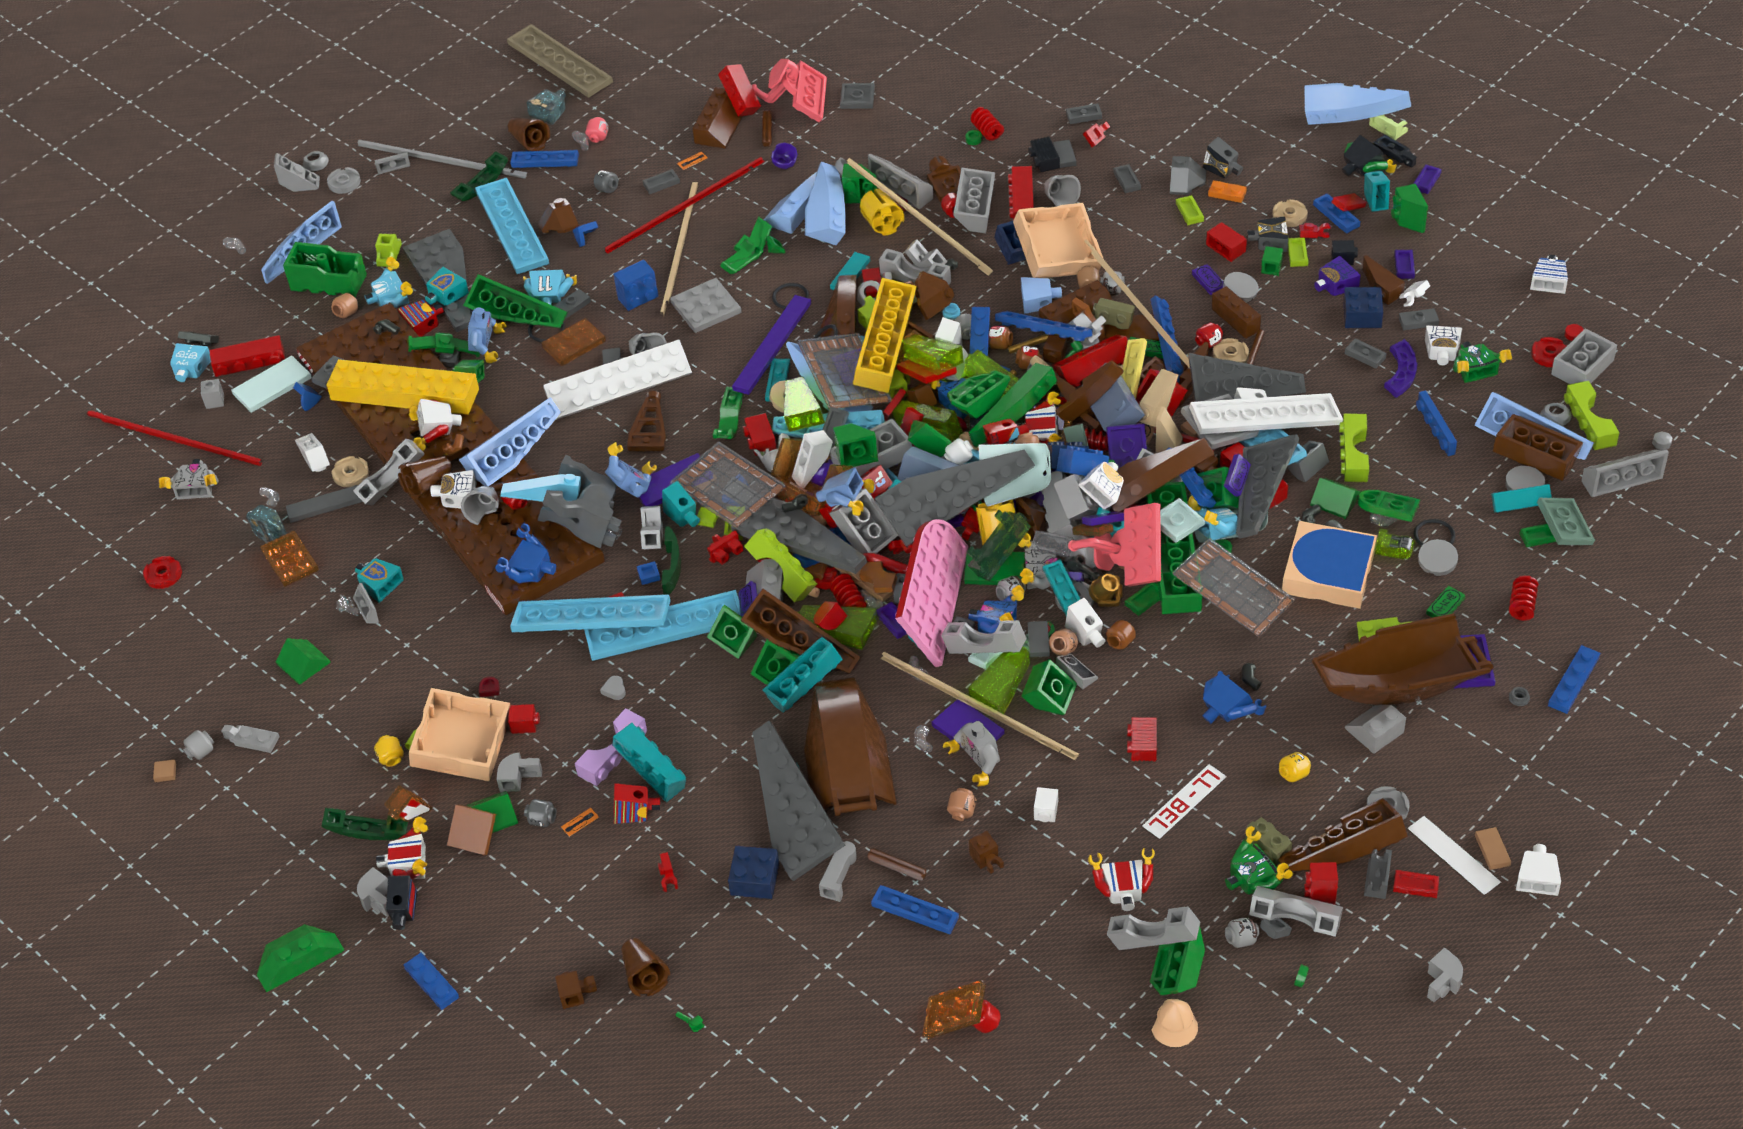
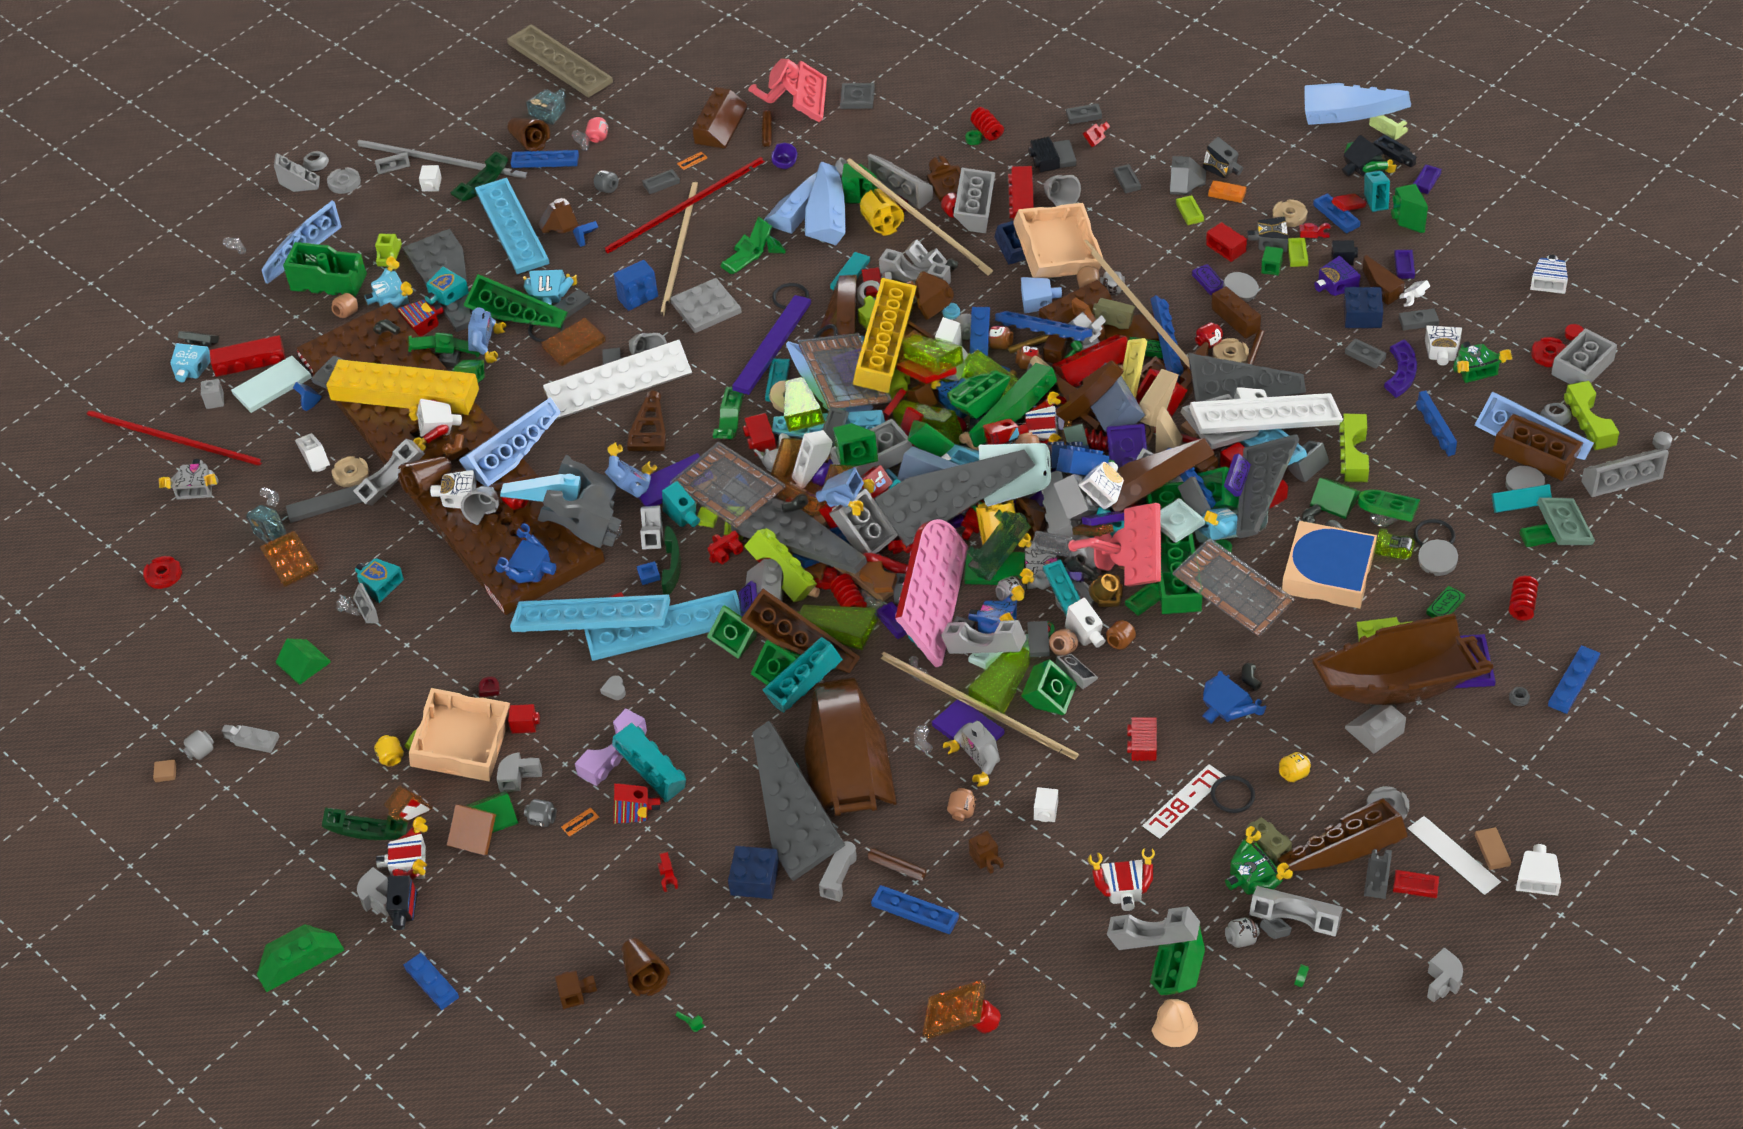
(430, 178): none -> white brick
(739, 90): red brick -> none
(829, 616): red brick -> none
(959, 451): white head -> none
(1194, 496): none -> dark grey tile
(1232, 777): none -> black tyre
(1321, 882): red brick -> none

